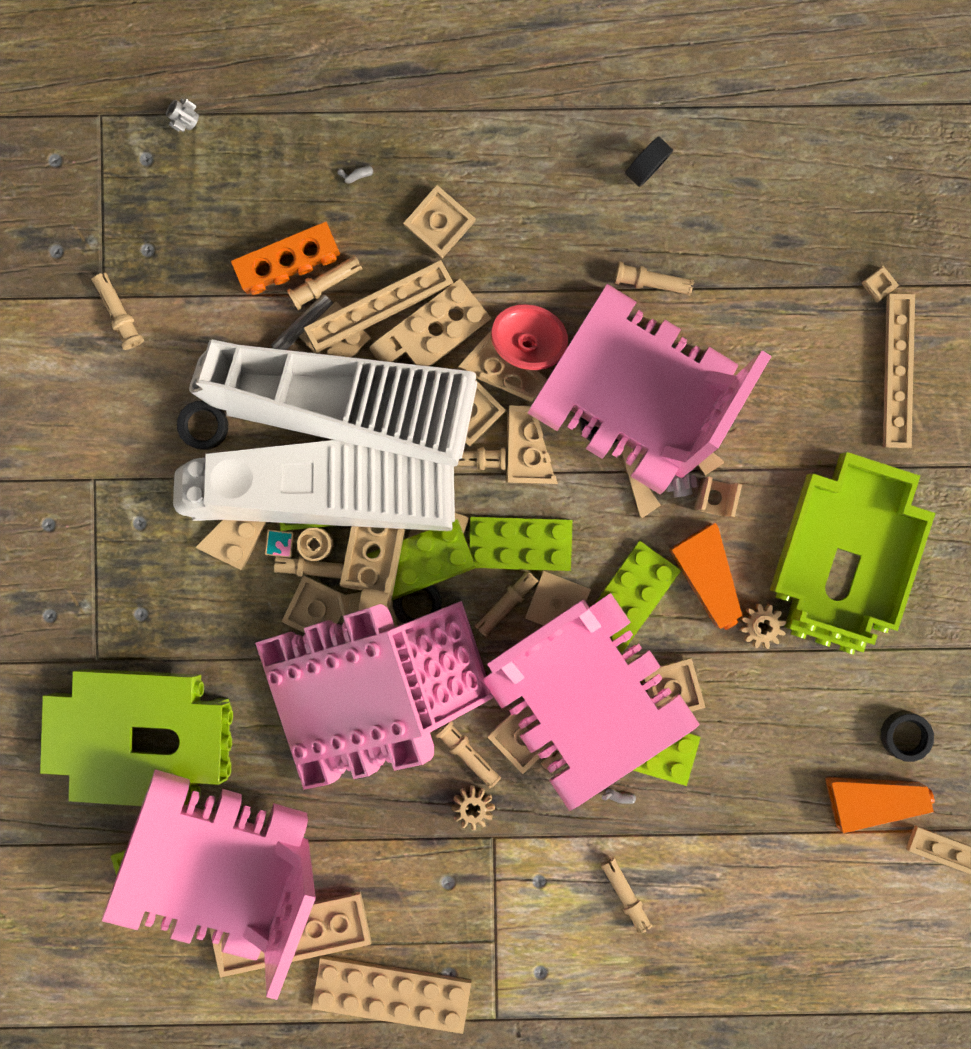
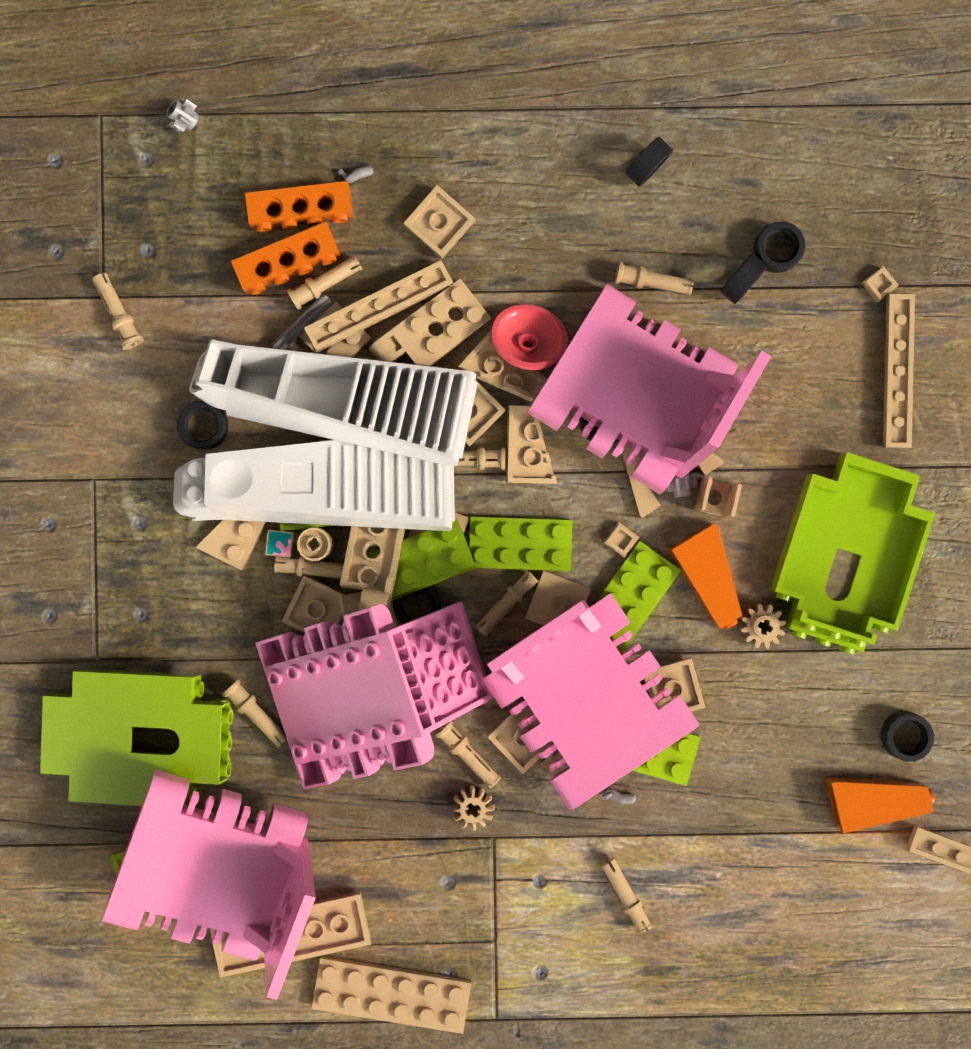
(247, 704): none -> tan pin
(260, 202): none -> orange brick
(621, 539): none -> tan tile
(743, 278): none -> black tyre
(796, 237): none -> black tyre

